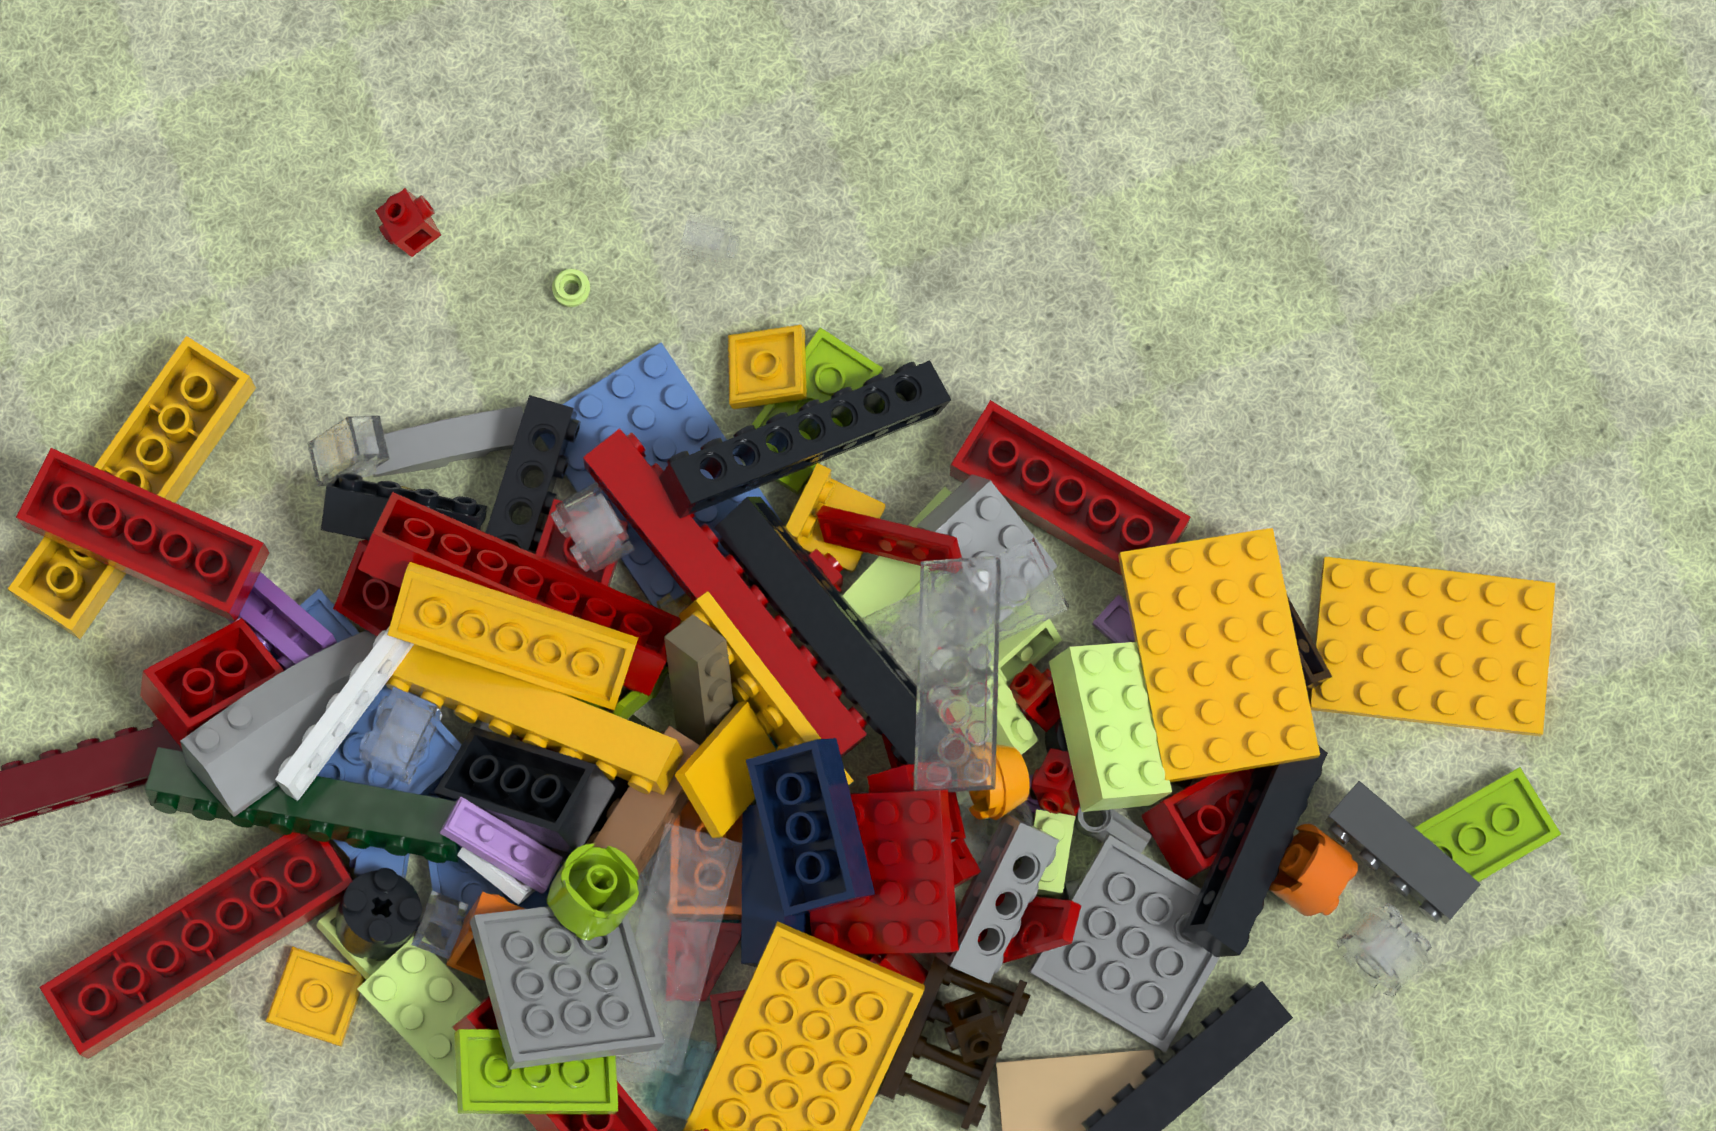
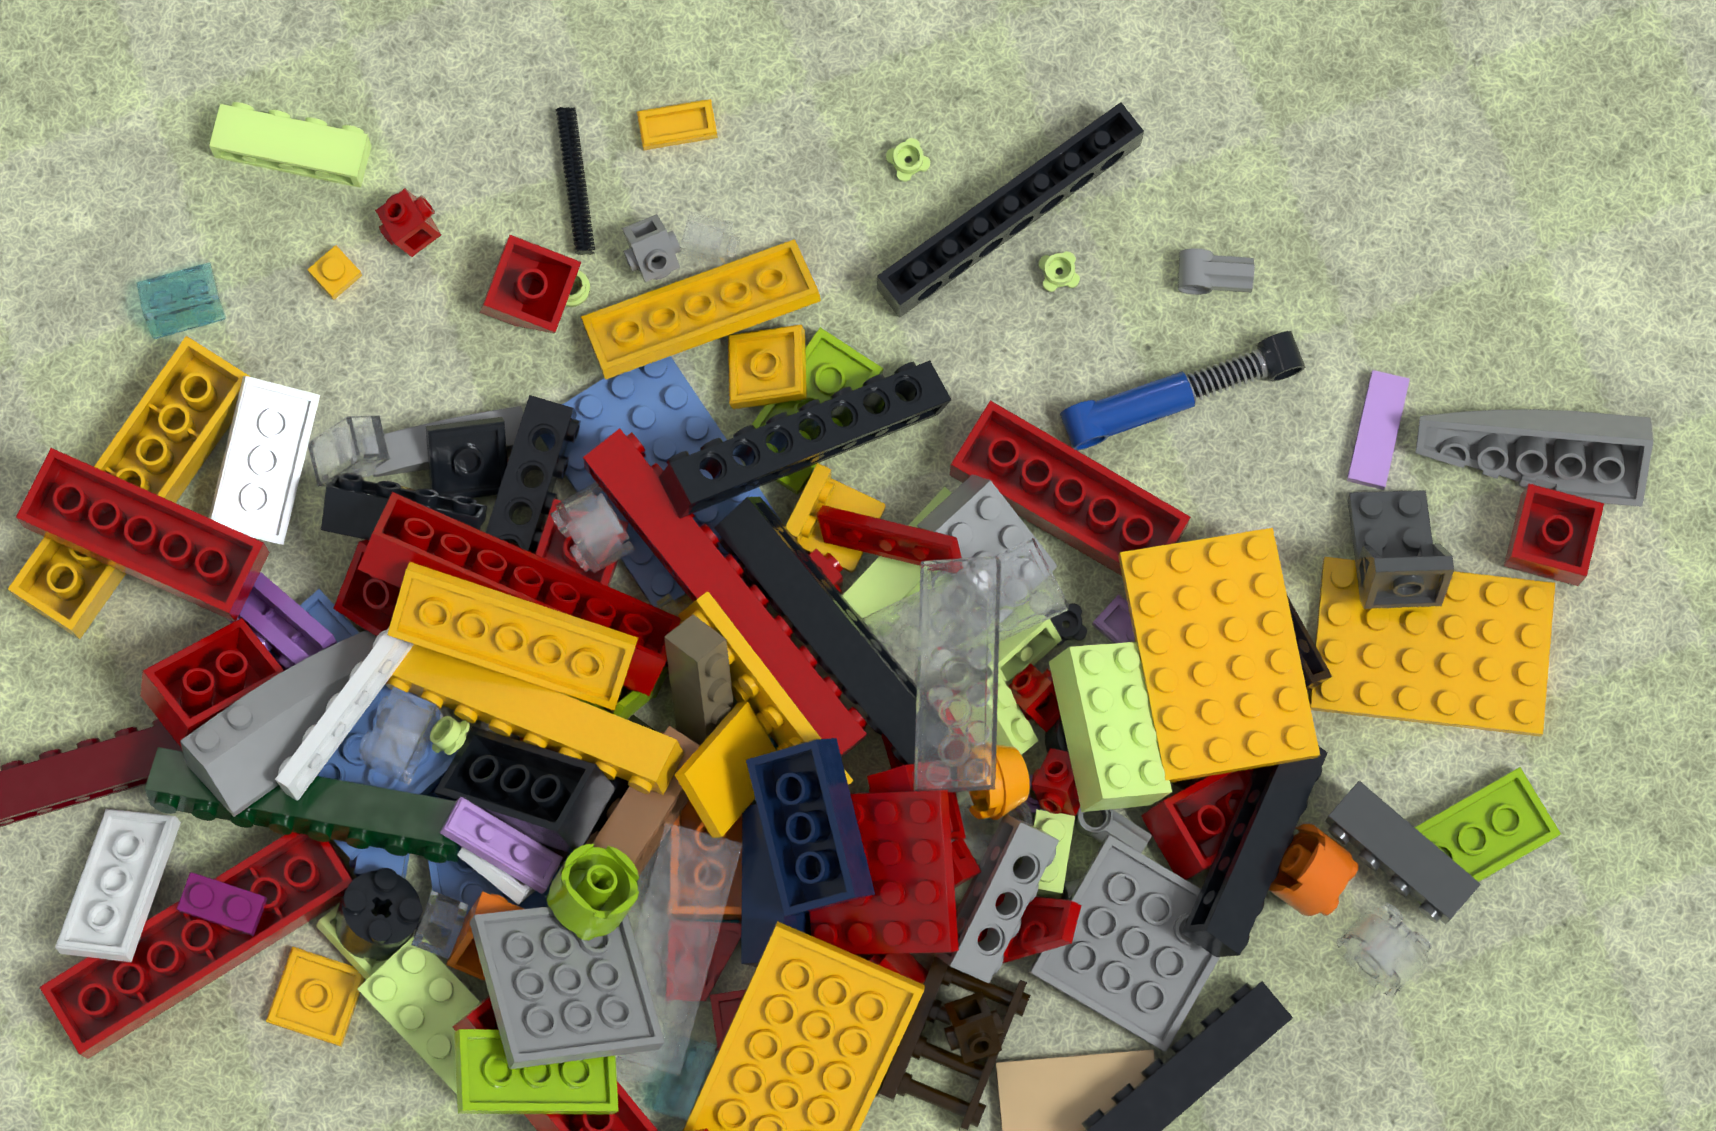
(118, 885): none -> white tile
(180, 301): none -> clear light blue bracket
(221, 903): none -> magenta plate
(264, 459): none -> white tile
(290, 144): none -> yellowish green brick
(334, 272): none -> yellow plate
(448, 735): none -> yellowish green plate
(467, 457): none -> black tile
(530, 286): none -> red slope
(575, 181): none -> black axle
(651, 248): none -> light grey brick
(677, 124): none -> yellow tile
(700, 309): none -> yellow plate
(912, 149): none -> yellowish green plate
(1009, 210): none -> black brick
(1062, 261): none -> yellowish green plate
(1075, 630): none -> black plate
(1095, 421): none -> piece
(1203, 271): none -> light grey piece
(1378, 429): none -> lavender tile
(1396, 550): none -> dark grey bracket
(1554, 534): none -> red brick
(1555, 449): none -> light grey wedge

